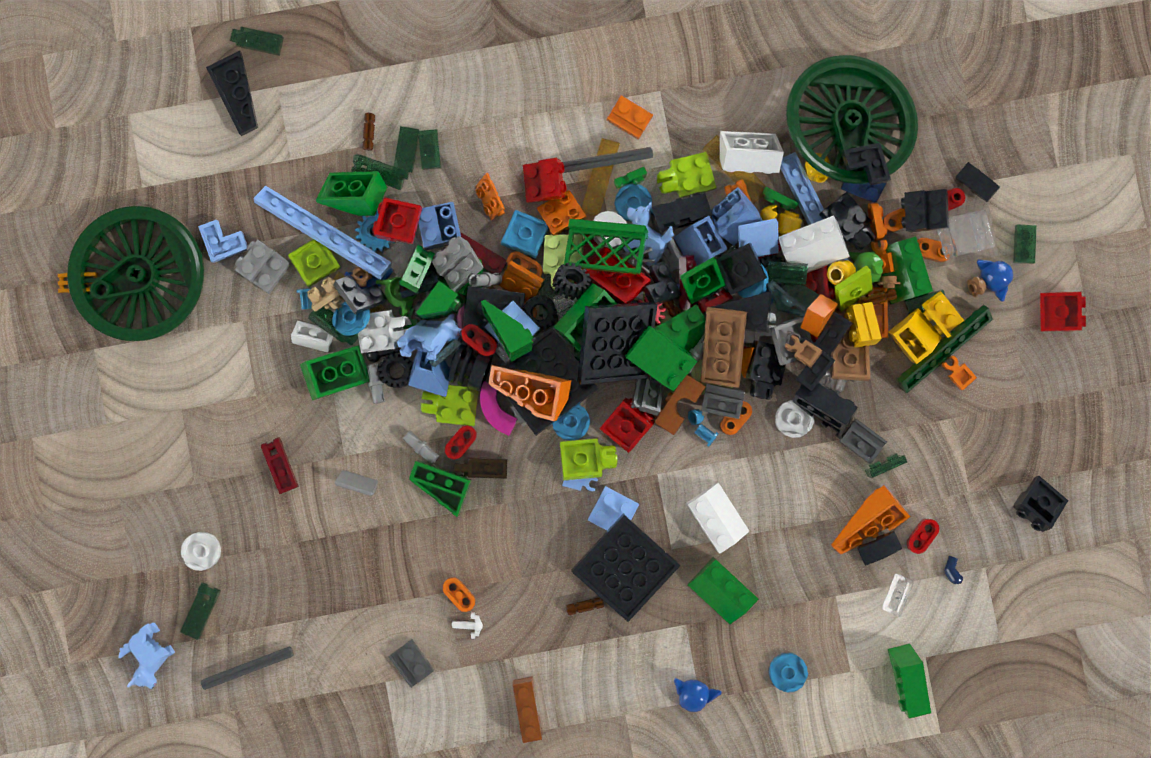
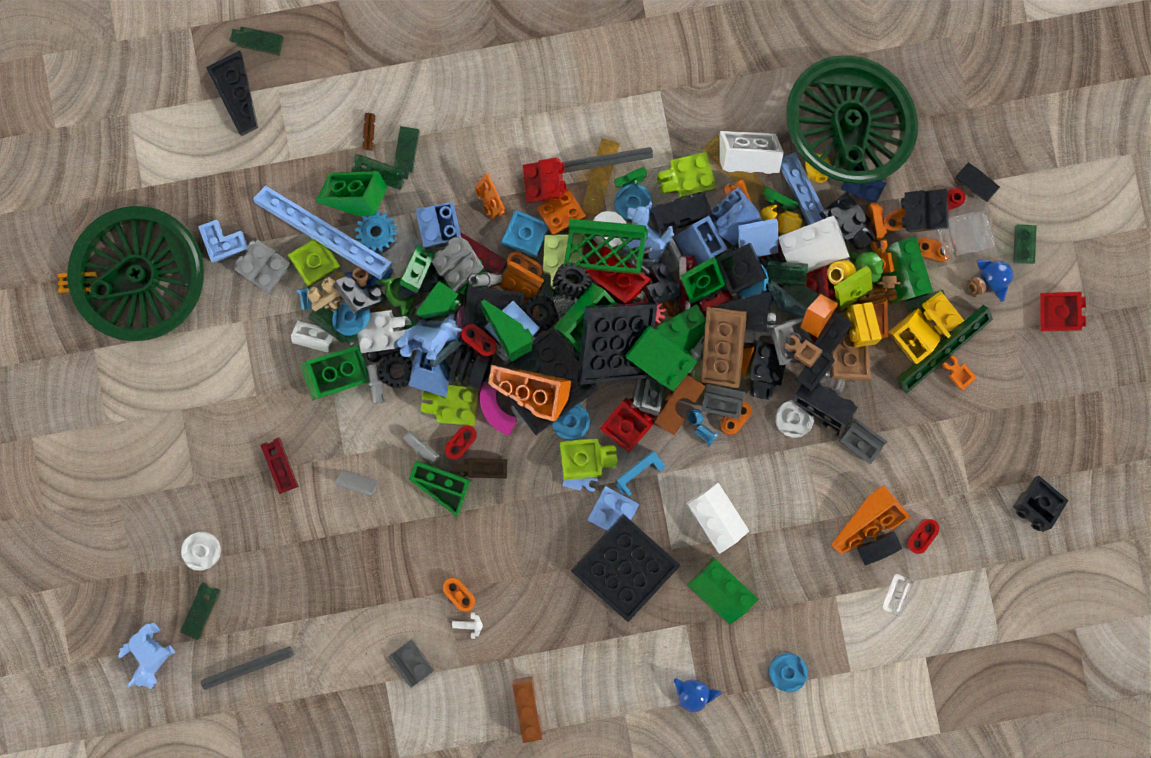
(397, 221): red plate -> none
(429, 149): clear green plate -> none
(585, 606): reddish brown axle -> none
(629, 117): orange plate -> none
(650, 458): none -> dark azure panel
(870, 158): black plate -> none
(879, 468): clear green plate -> none
(910, 681): green wedge -> none
(951, 571): dark blue arm -> none

